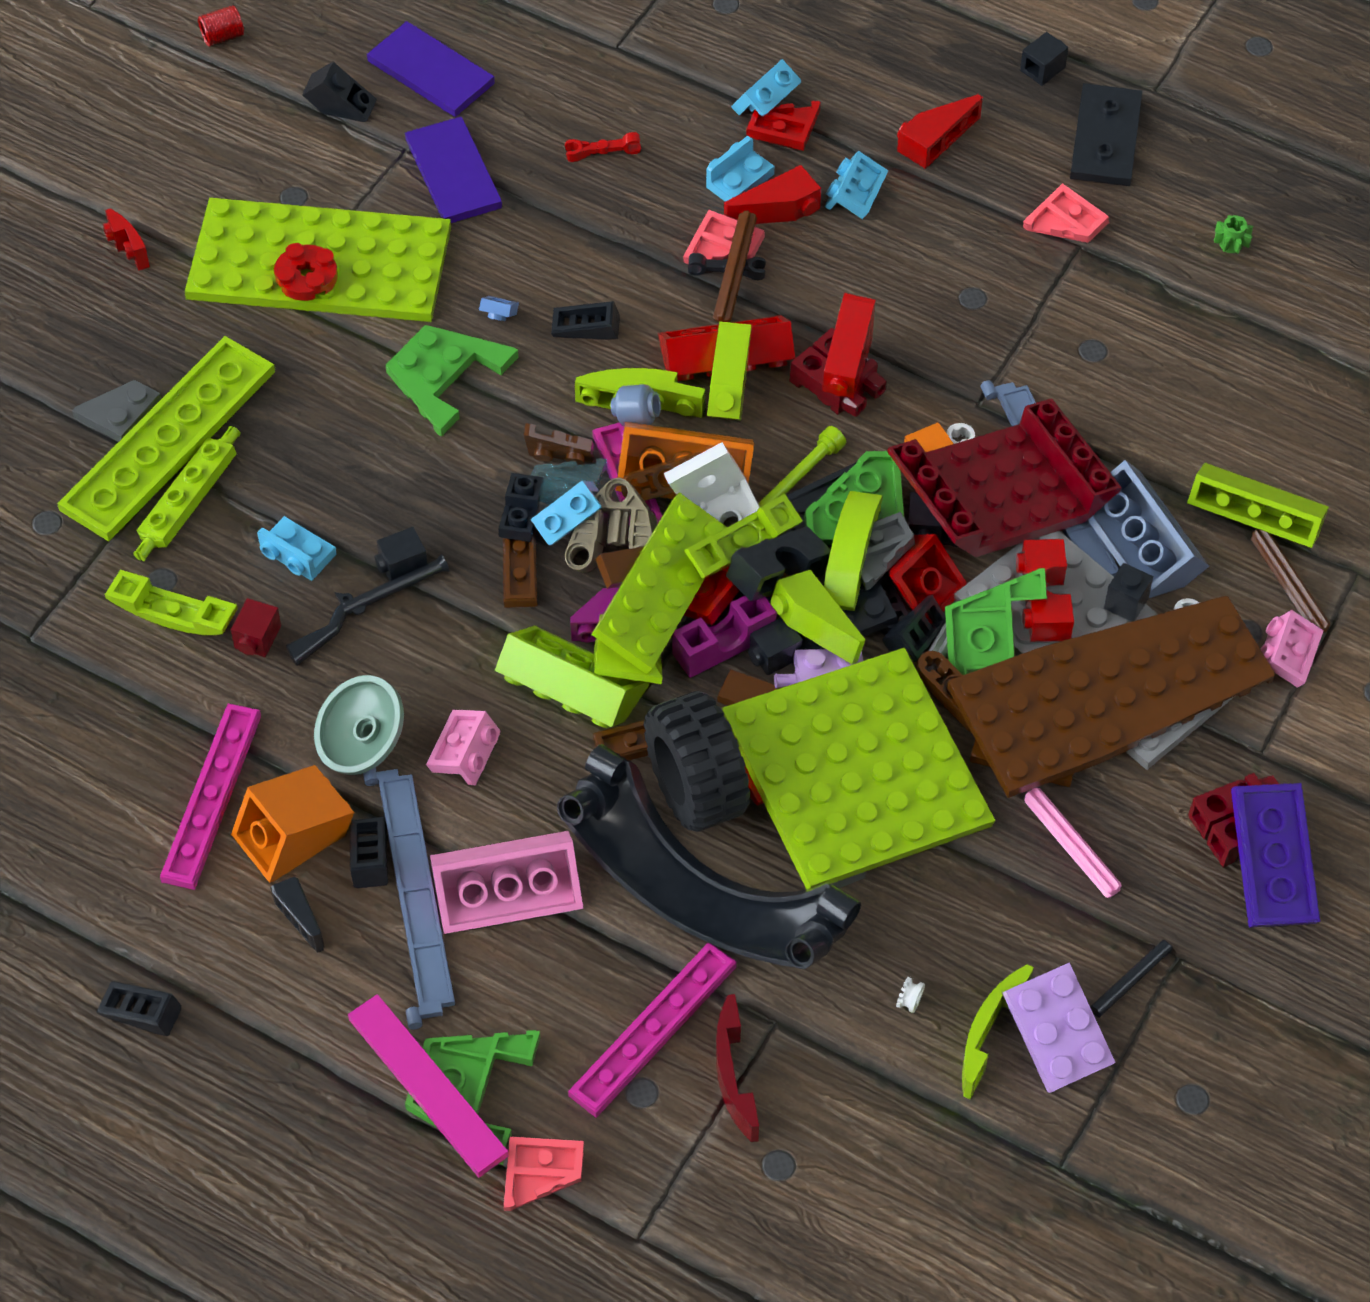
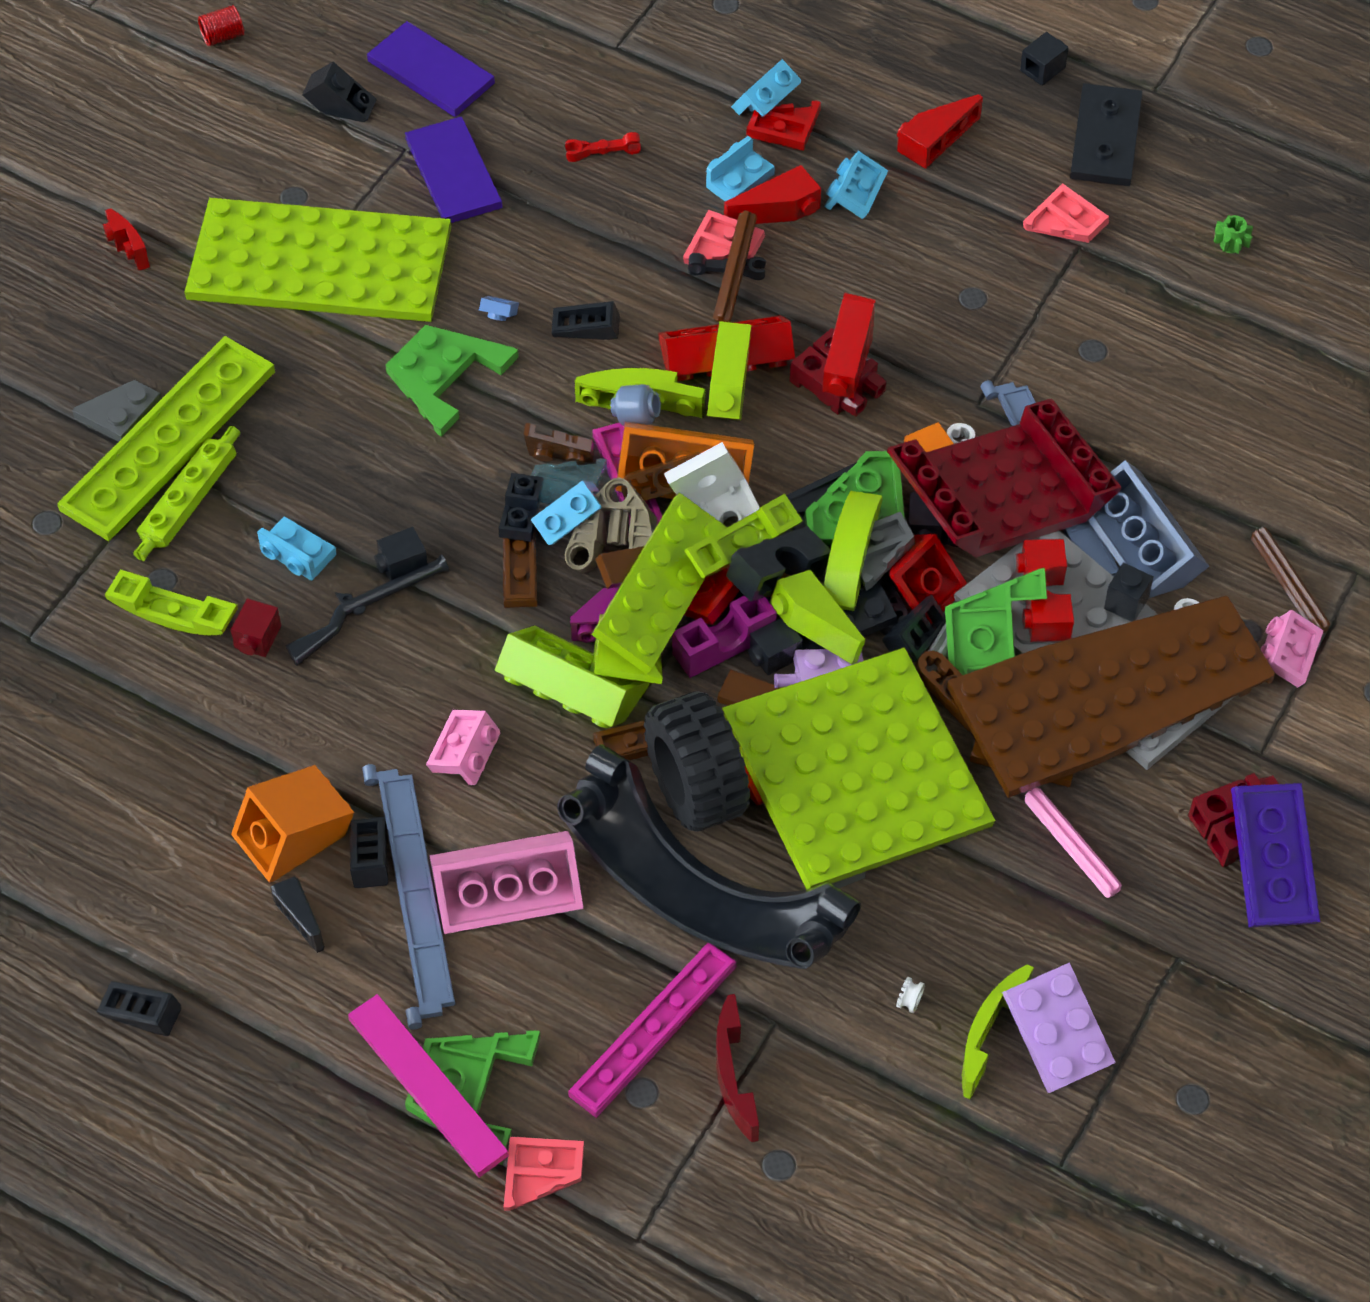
(210, 797): dark pink tile -> none
(302, 257): red plate -> none
(359, 725): sand green dish -> none
(829, 442): lime piece -> none
(1131, 978): black bar -> none
(1257, 505): lime brick -> none

